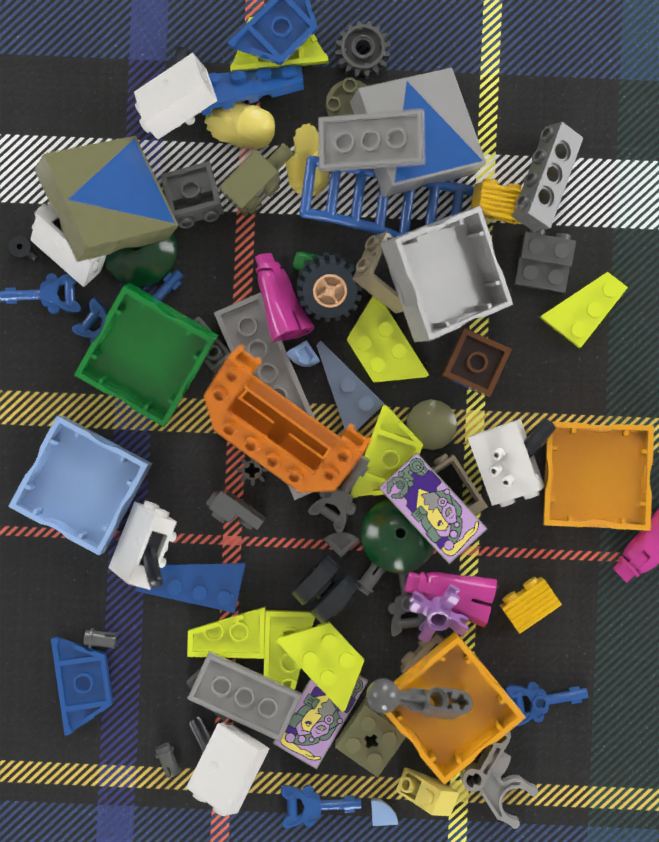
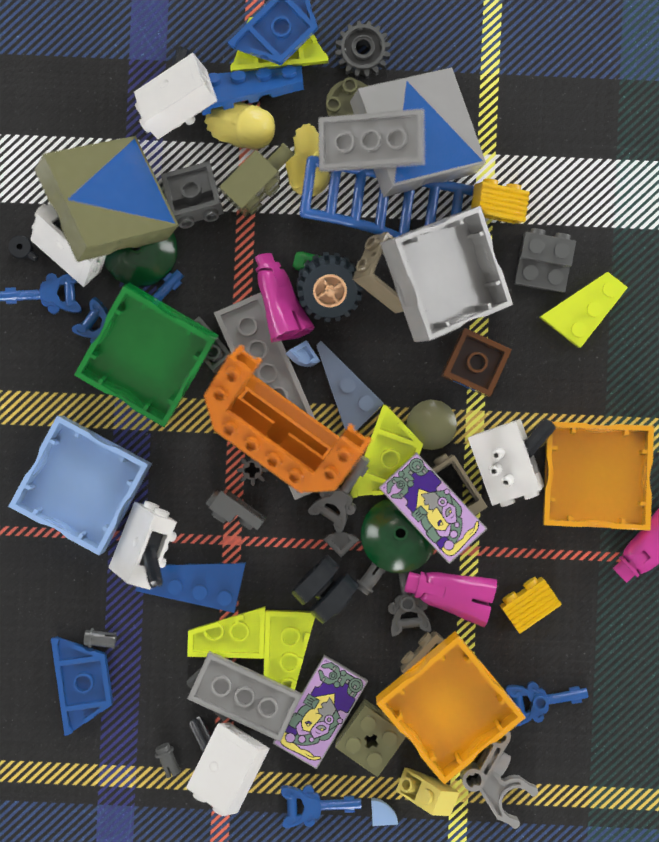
(326, 660): neon yellow wing -> none
(383, 346): neon yellow wing -> none
(385, 696): dark grey beam -> none
(438, 621): medium lavender pin -> none
(547, 176): dark grey brick -> none

